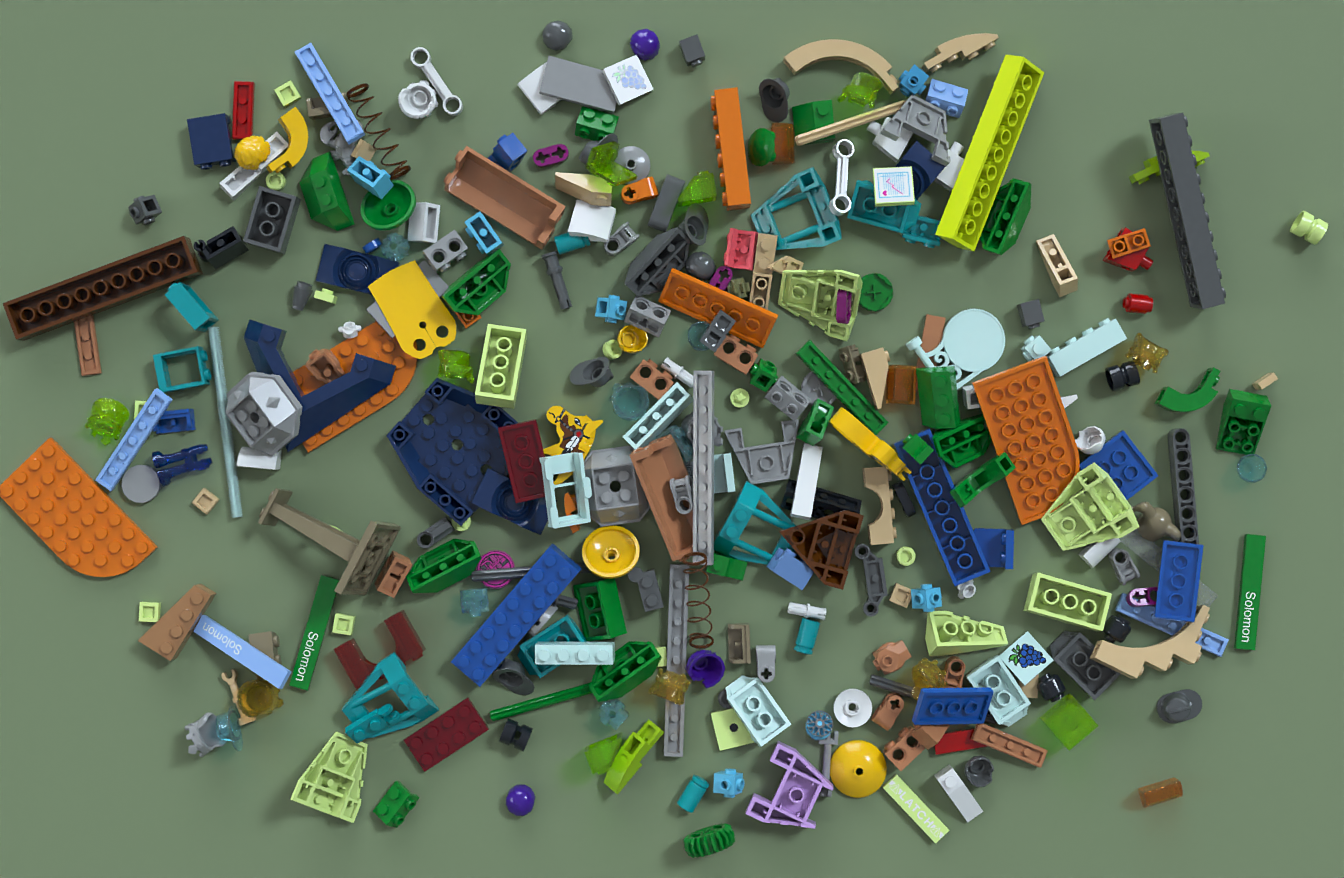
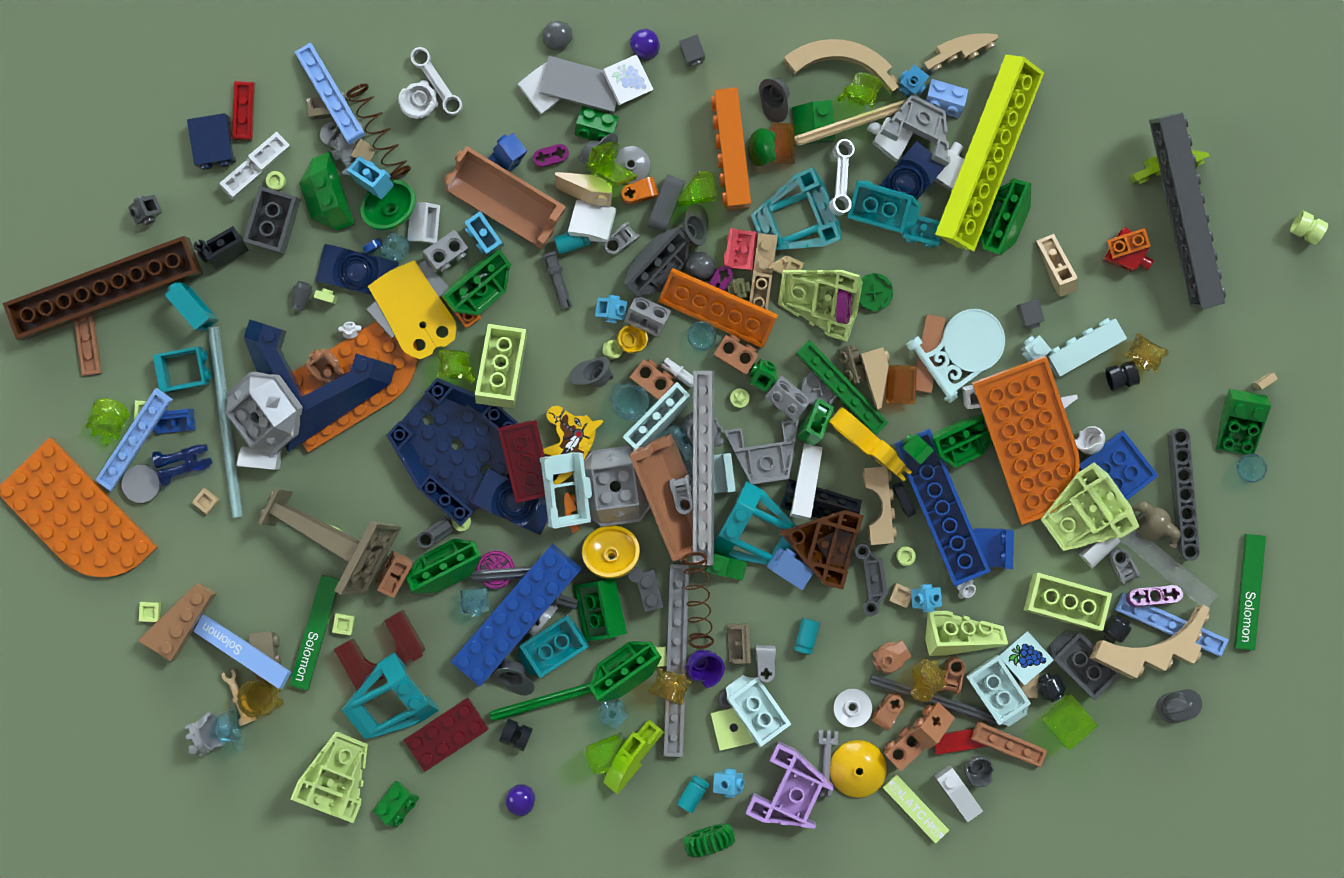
(251, 152): yellow hair -> none
(287, 93): yellowish green tile -> none
(298, 139): yellow arch -> none
(372, 723): teal hinge -> none
(575, 653): light aqua brick -> none
(717, 331): dark grey slope -> none
(806, 610): white axle -> none
(819, 725): wheel -> none
(893, 186): white tile -> none
(938, 397): green slope -> none
(952, 706): blue plate -> none
(981, 478): green arch -> none
(1138, 303): red brick -> none
(1160, 792): clear orange brick -> none
(1177, 402): green arch -> none
(1178, 581): blue plate -> none

